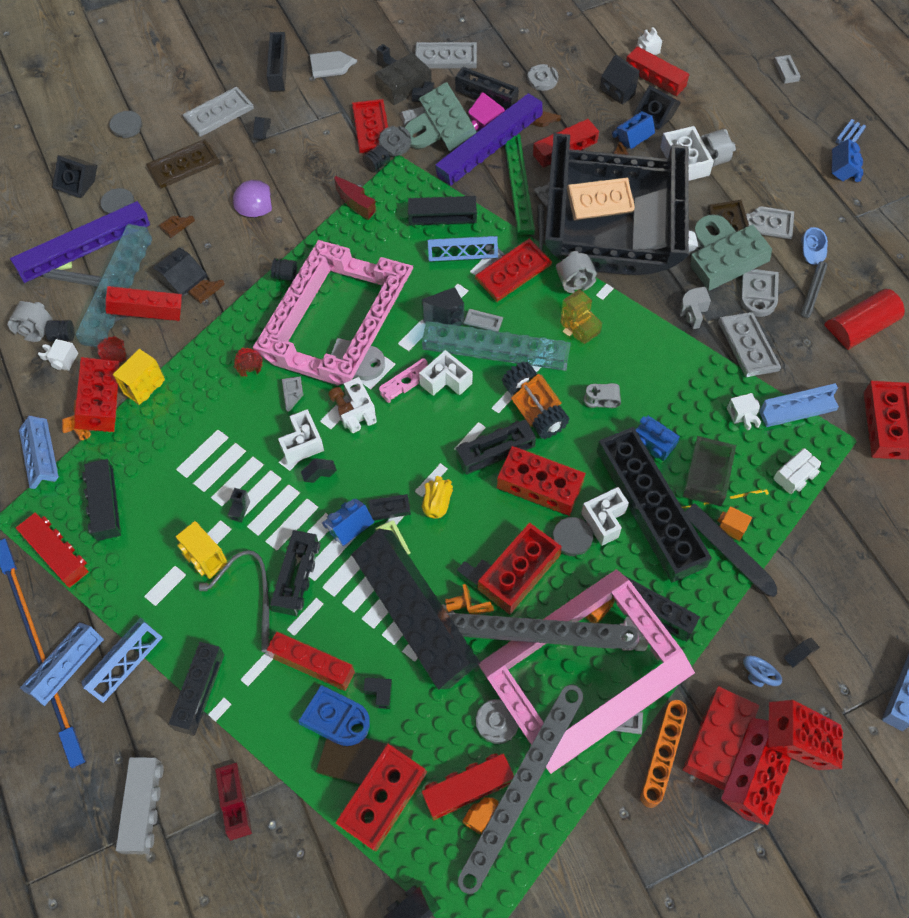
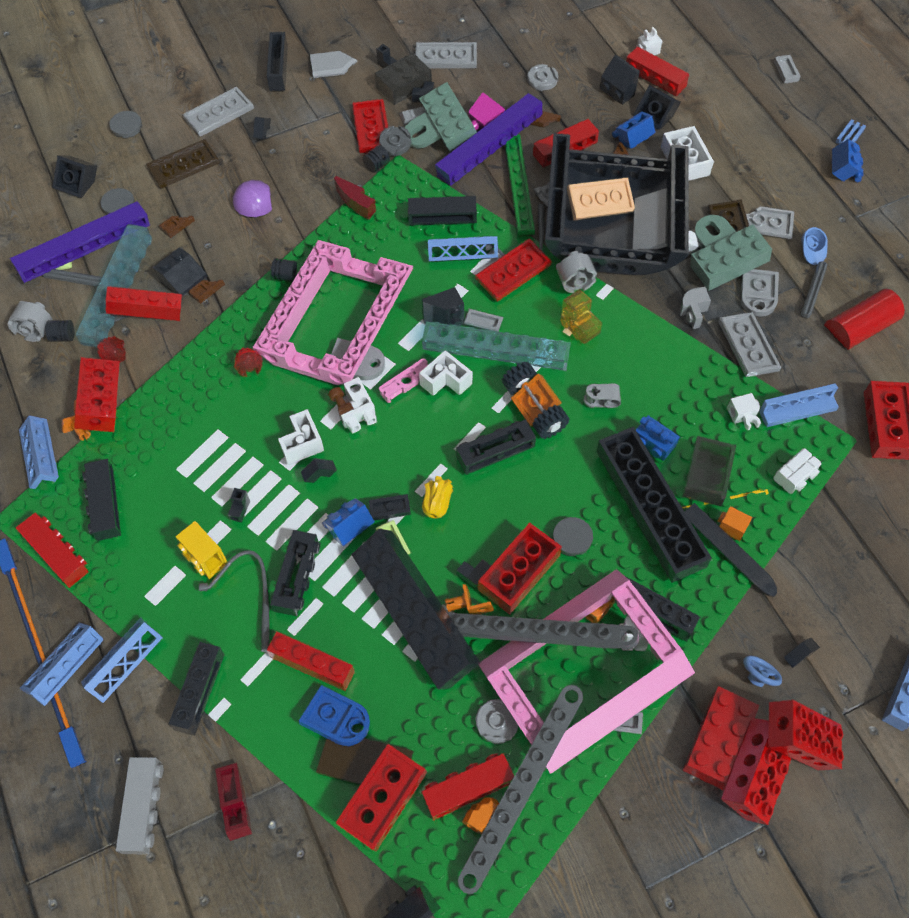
(60, 355): white brick -> none
(141, 375): yellow piece -> none
(292, 391): light grey tile -> none
(381, 688): black piece -> none
(486, 85): black brick -> none
(540, 480): red brick -> none
(602, 514): white brick -> none
(657, 761): orange beam -> none
(719, 146): light grey brick -> none

